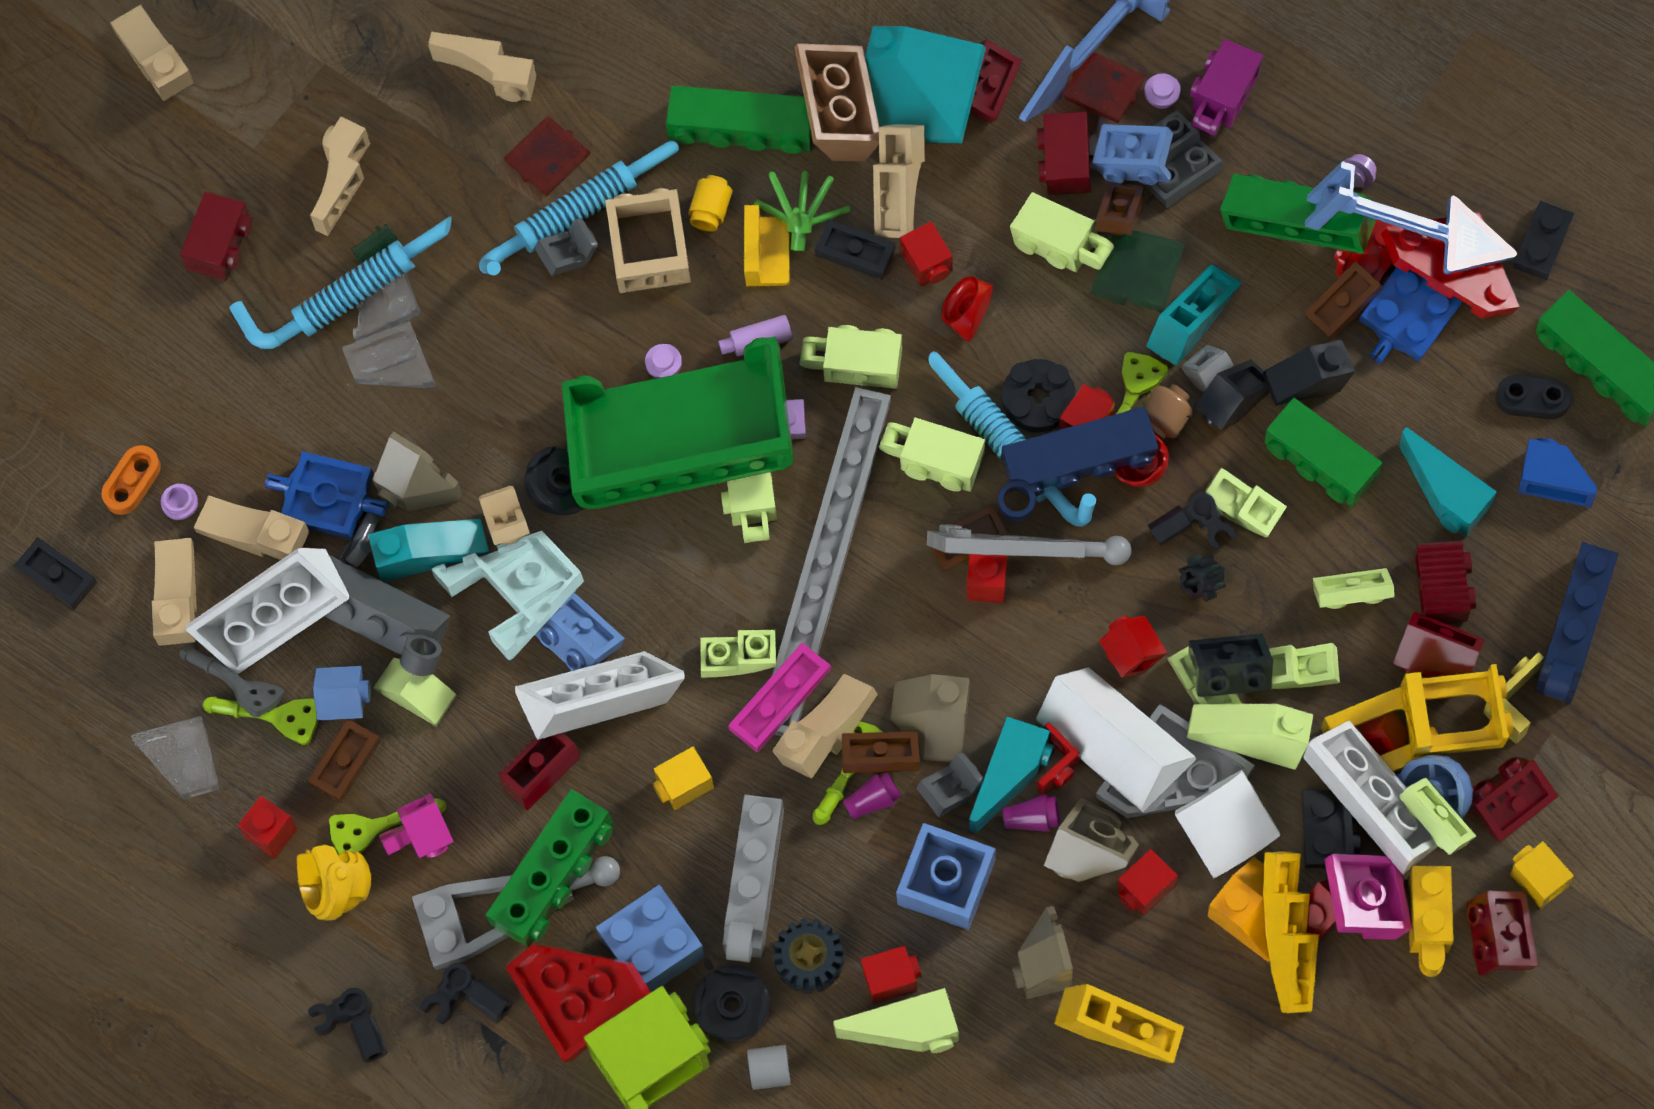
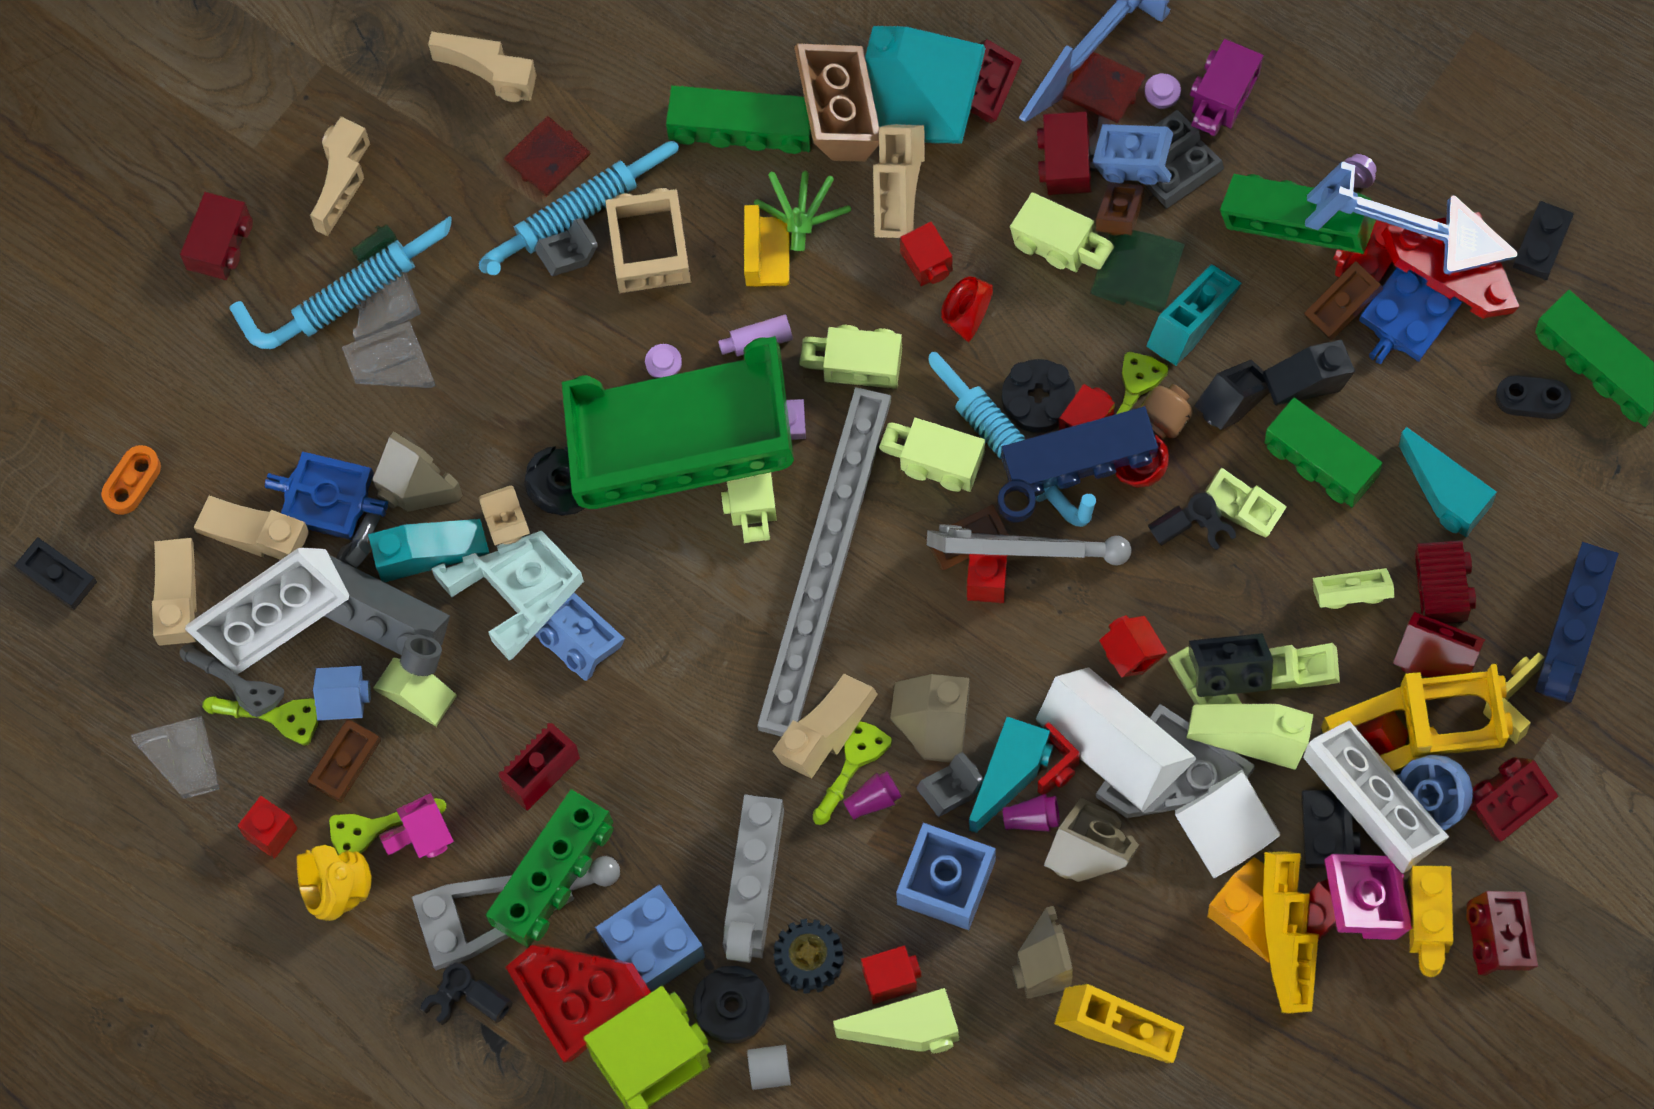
(152, 53): tan slope -> none
(179, 501): lavender plate -> none
(353, 1006): black bar -> none
(597, 693): white slope -> none
(682, 779): yellow brick -> none
(709, 203): yellow brick -> none
(738, 655): yellowish green slope -> none
(779, 697): dark pink plate -> none
(855, 249): black plate -> none
(880, 752): reddish brown plate -> none
(1146, 883): red brick -> none
(1202, 577): black gear -> none
(1205, 365): light grey brick -> none
(1436, 816): yellowish green plate -> none
(1540, 874): yellow brick -> none
(1555, 474): blue slope -> none

